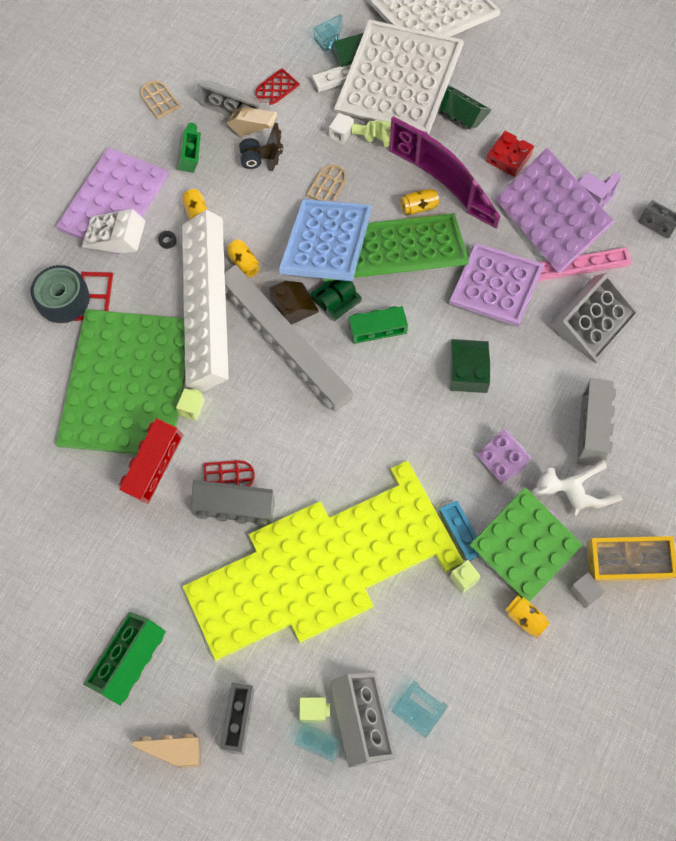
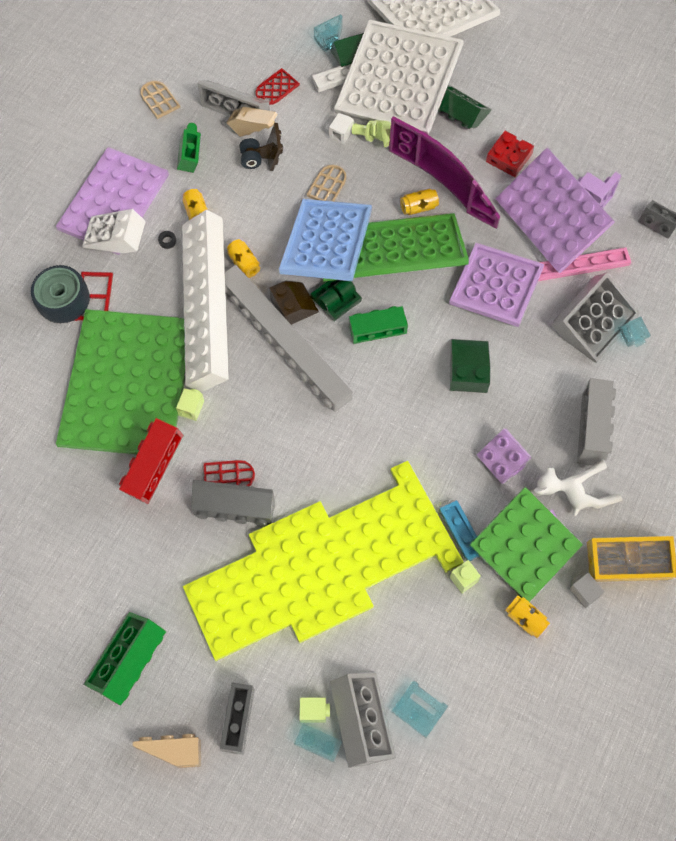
(634, 332): none -> clear light blue brick

